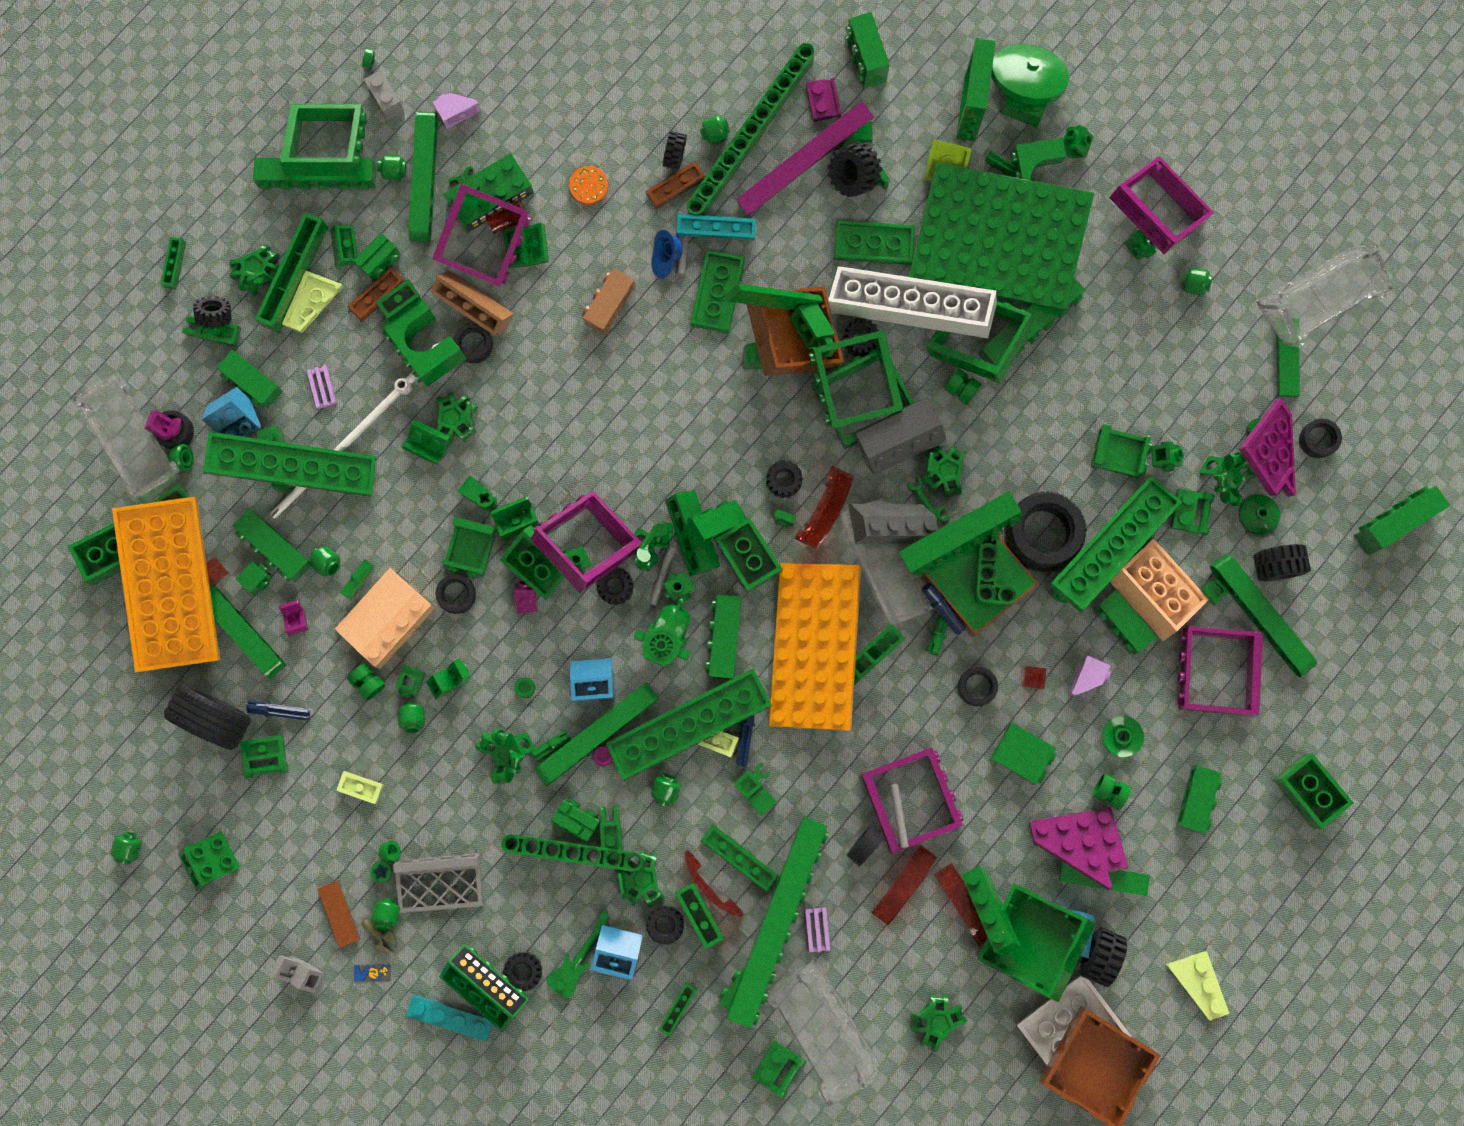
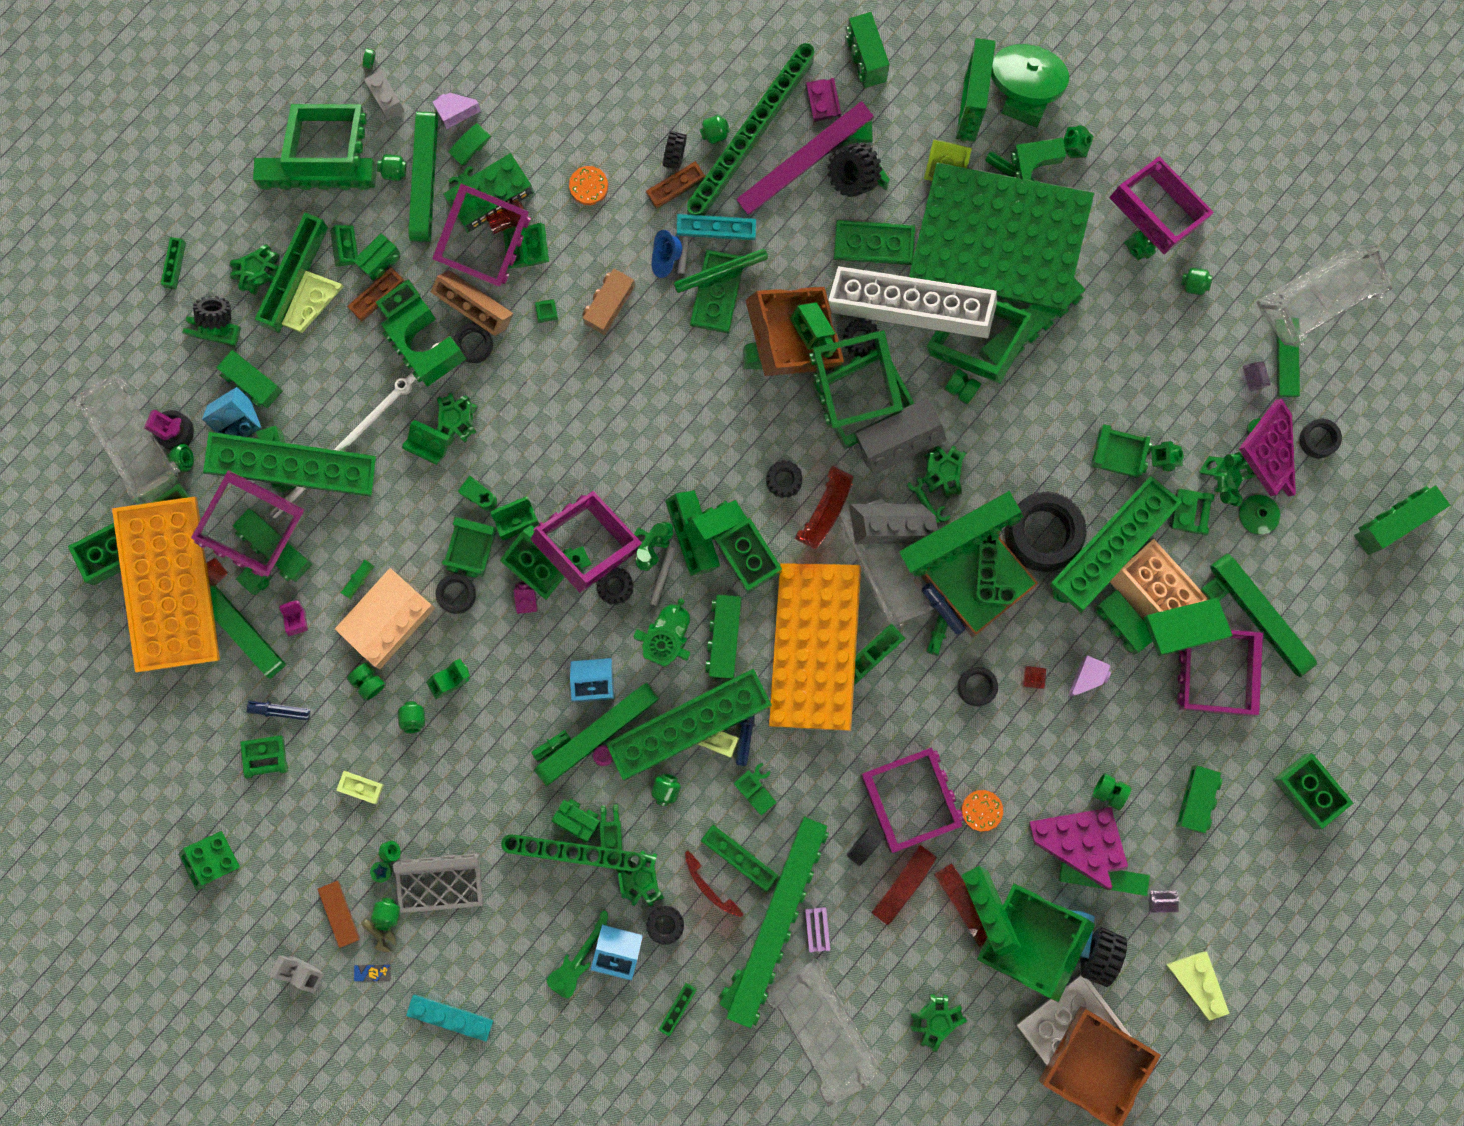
(126, 848): green head -> none
(207, 717): black tyre -> none
(238, 558): none -> magenta window
(318, 371): lavender tile -> none
(324, 561): green head -> none
(418, 676): green window -> none
(469, 143): none -> green slope
(483, 987): brick -> none
(505, 753): green piece -> none
(524, 687): green tile -> none
(534, 965): black tyre -> none
(546, 310): none -> green tile
(682, 581): green brick -> none
(699, 915): green brick -> none
(721, 270): none -> green axle
(770, 297): green tile -> none
(773, 1064): green plate -> none
(784, 519): green plate -> none
(899, 816): light grey bar -> none
(982, 810): none -> orange tile
(1023, 754): green panel -> none
(1133, 736): green dish -> none
(1163, 901): none -> clear purple piece
(1187, 626): none -> green tile
(1256, 376): none -> clear purple piece
(1282, 562): black tyre -> none

